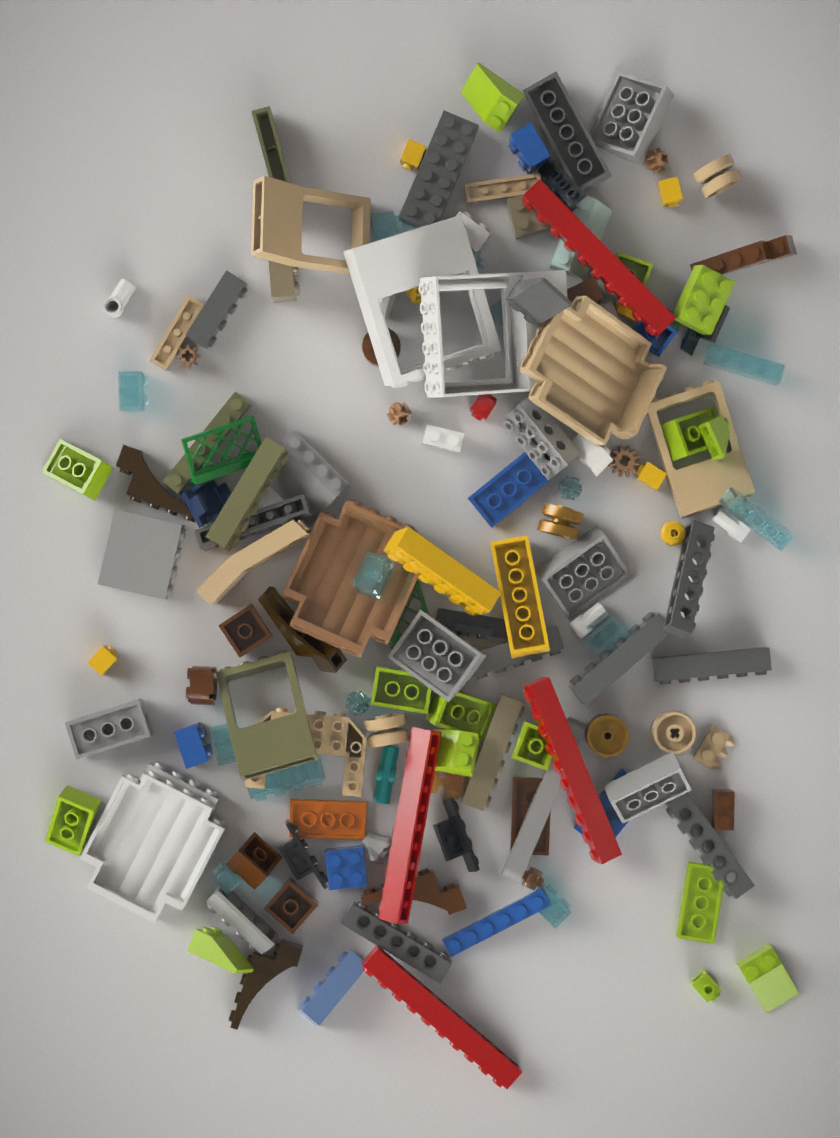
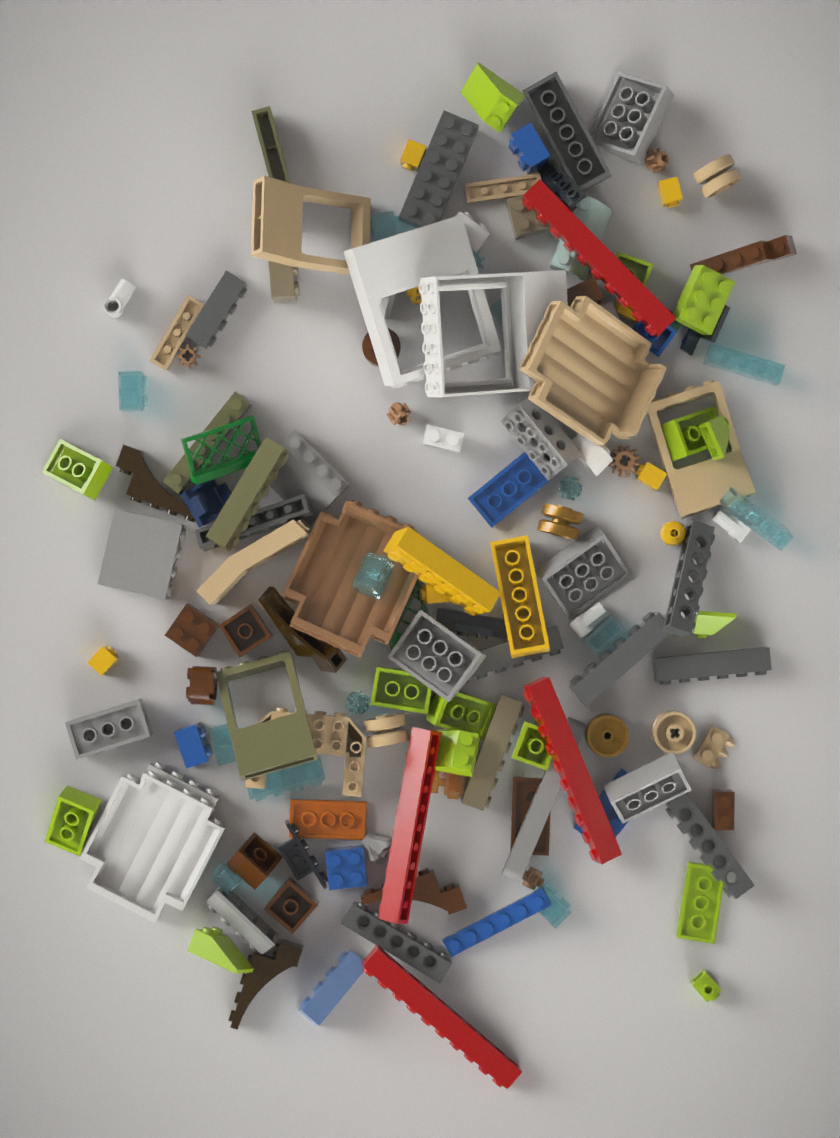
(192, 630): none -> reddish brown brick
(386, 774): teal piece -> none
(429, 595): none -> yellow brick
(453, 837): black bracket -> none
(483, 406): red brick -> none
(537, 300): dark grey slope -> none
(711, 622): none -> lime slope
(767, 978): lime slope -> none

